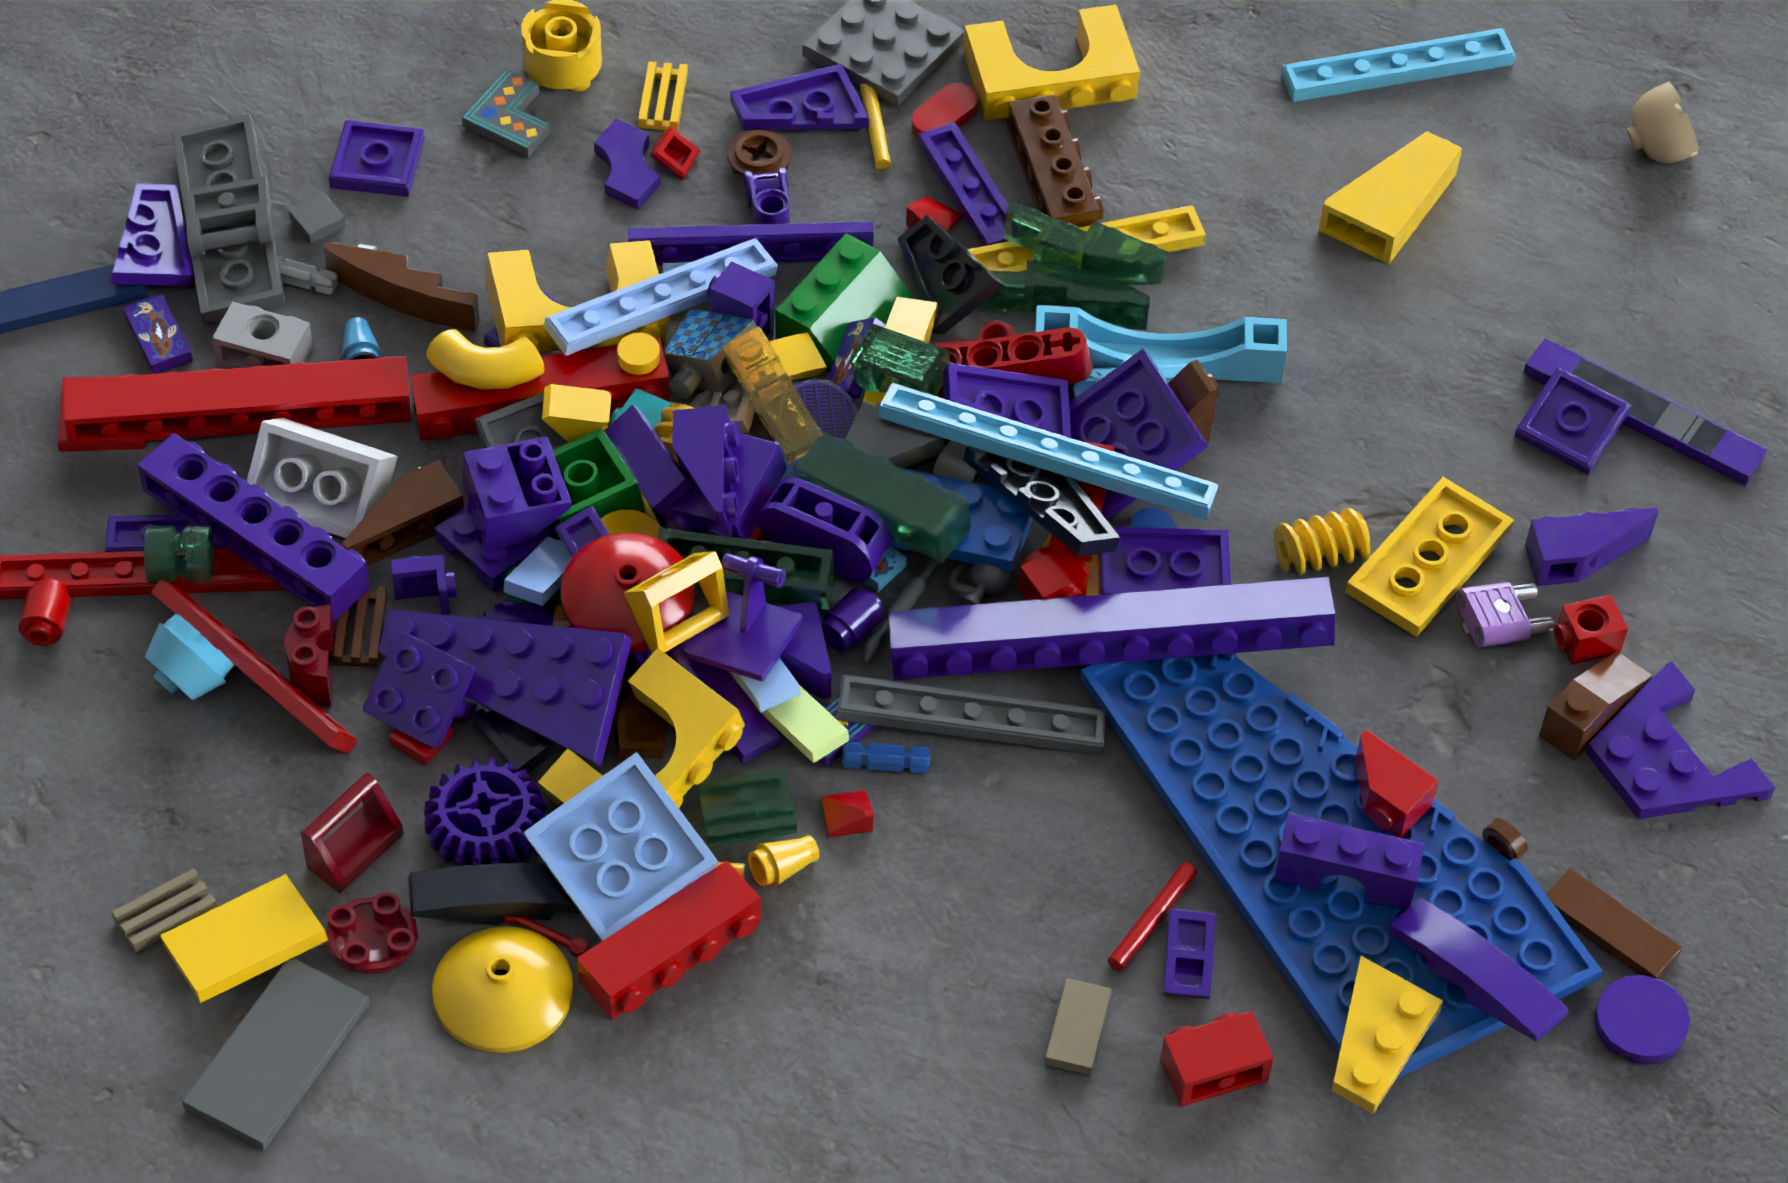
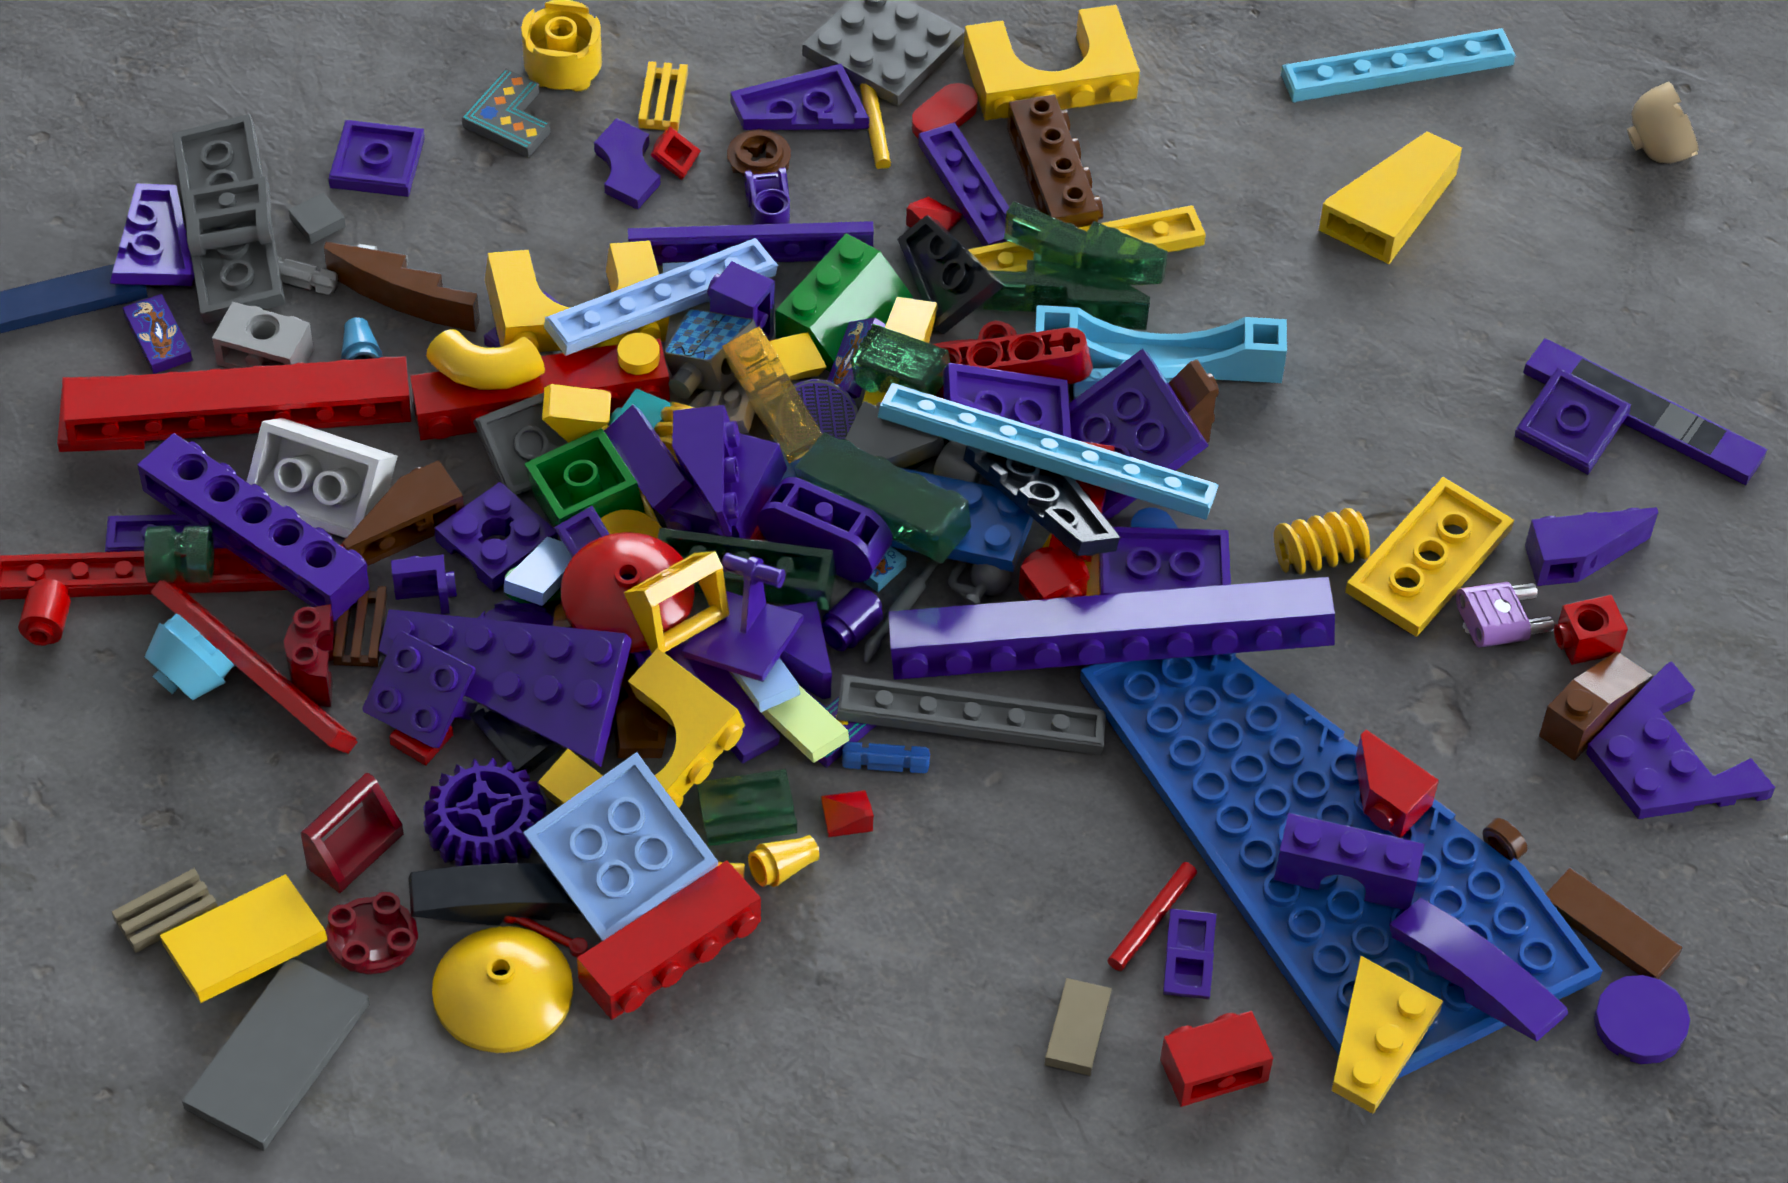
(514, 491): dark purple slope -> none

